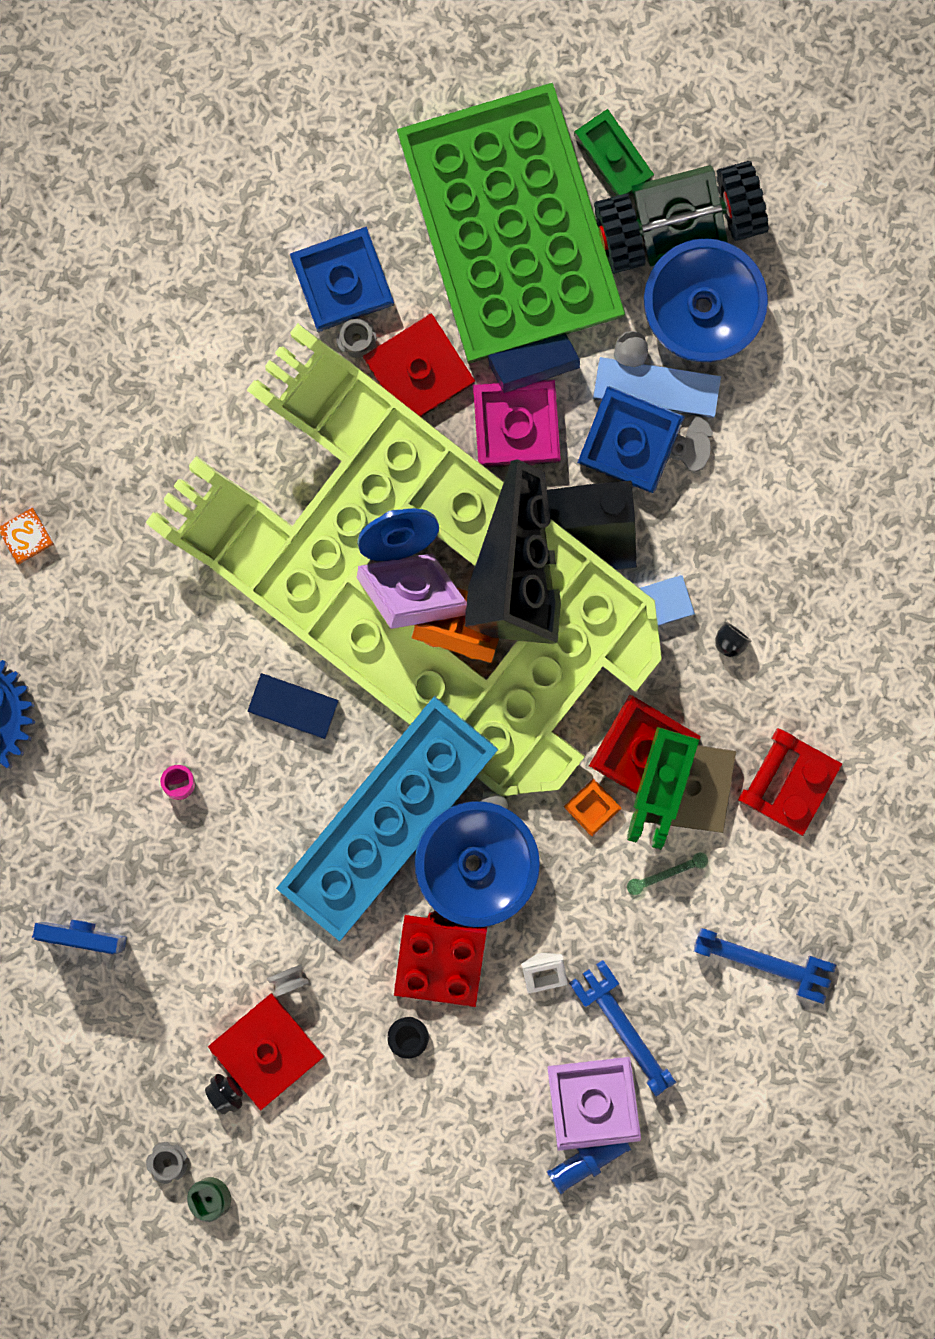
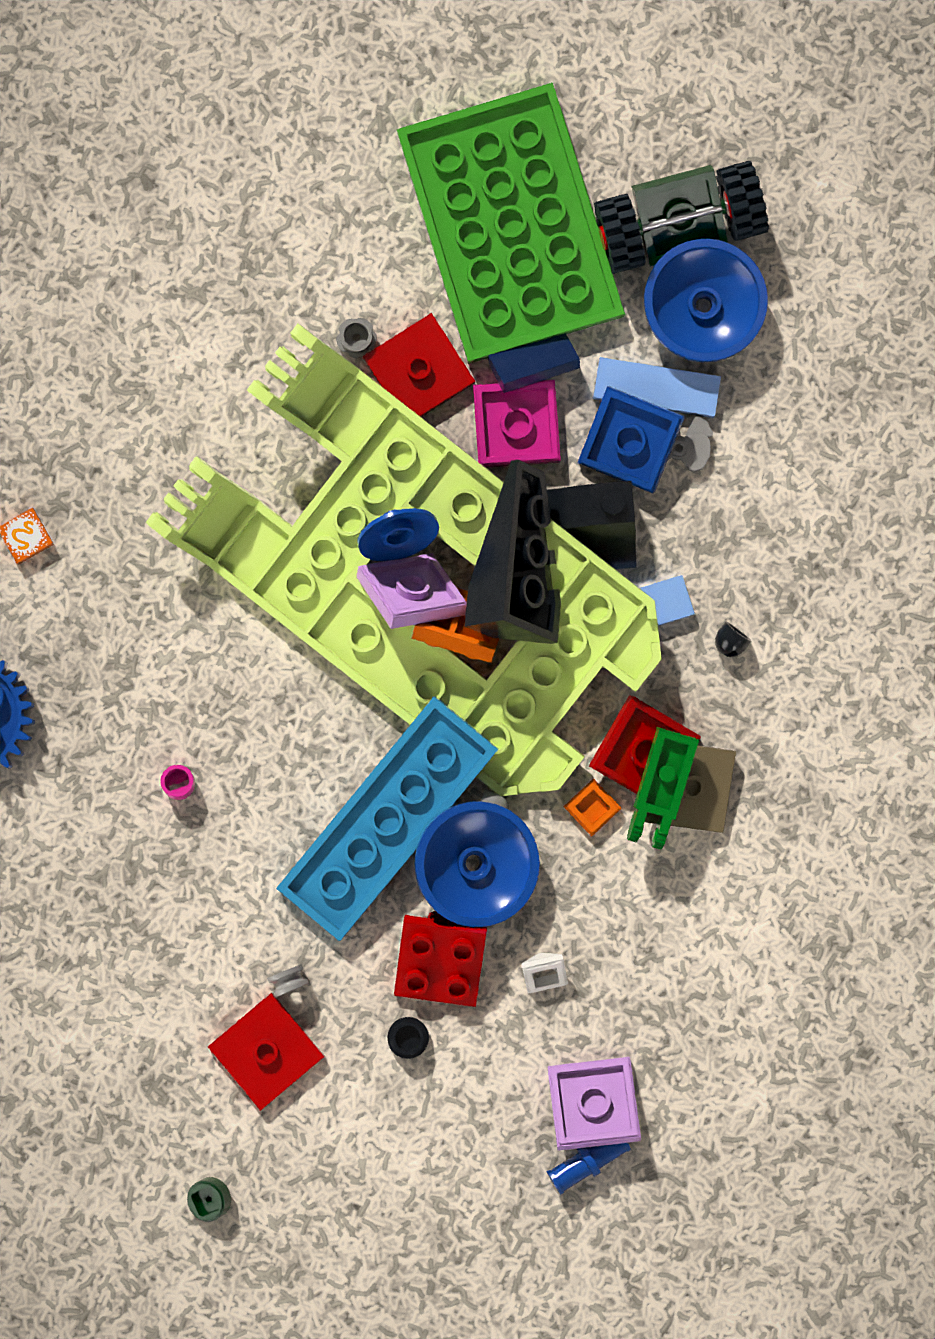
(79, 935): blue plate -> none
(166, 1151): light grey plate -> none
(224, 1094): black plate -> none
(293, 706): dark blue tile -> none
(342, 279): blue plate -> none
(613, 153): green plate -> none
(631, 349): light grey hinge -> none
(636, 886): clear green hinge -> none
(658, 1079): blue hinge -> none
(708, 943): blue hinge -> none
(802, 789): red plate -> none

